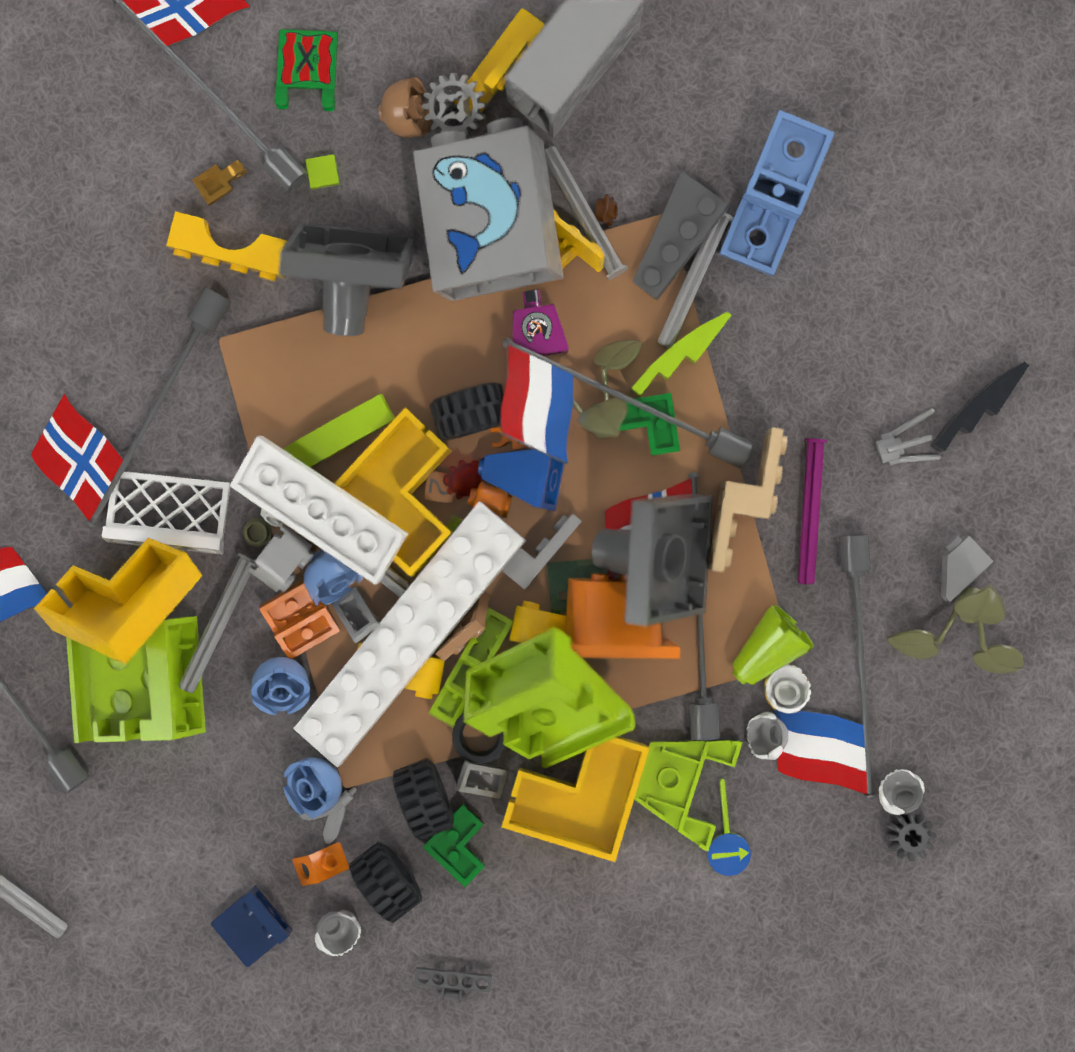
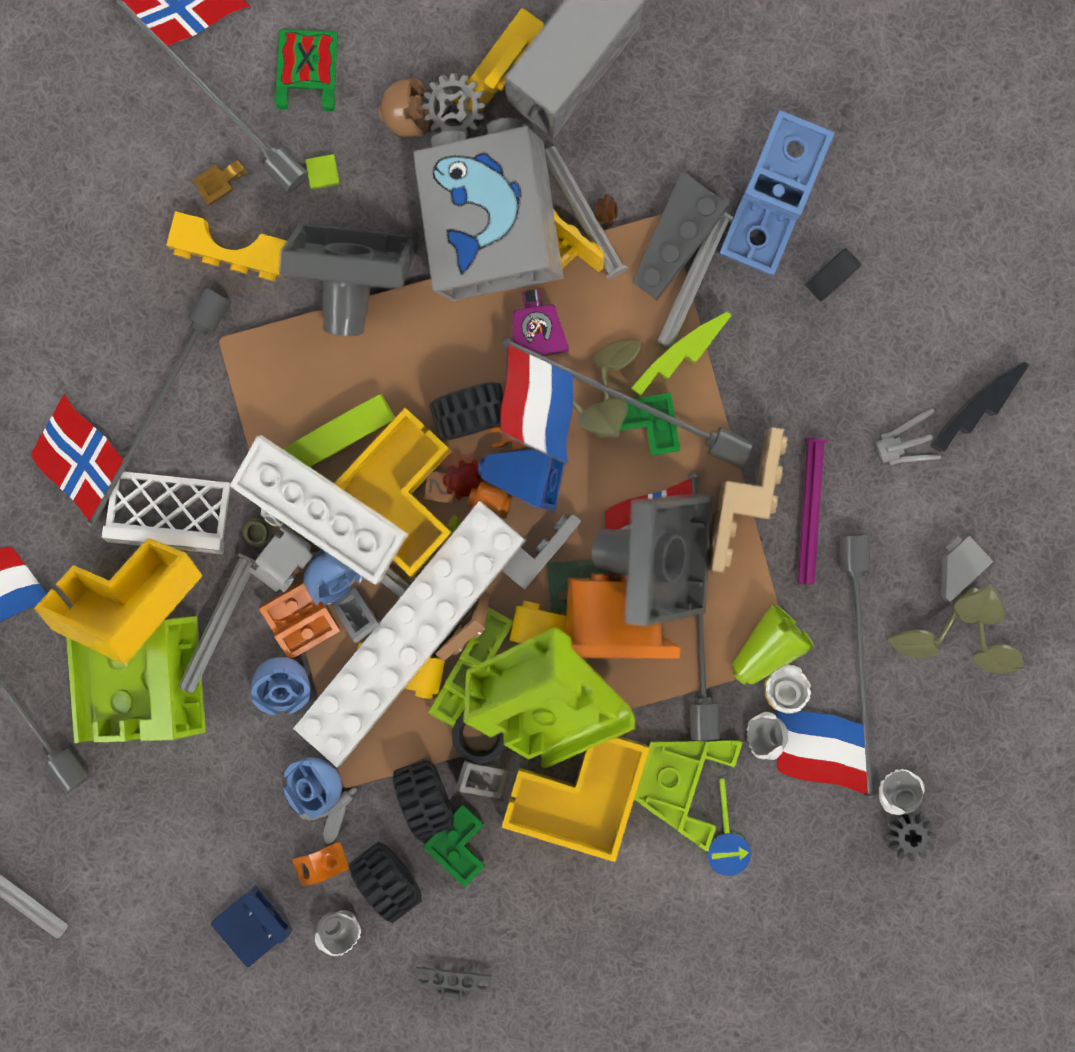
(833, 274): none -> black tyre

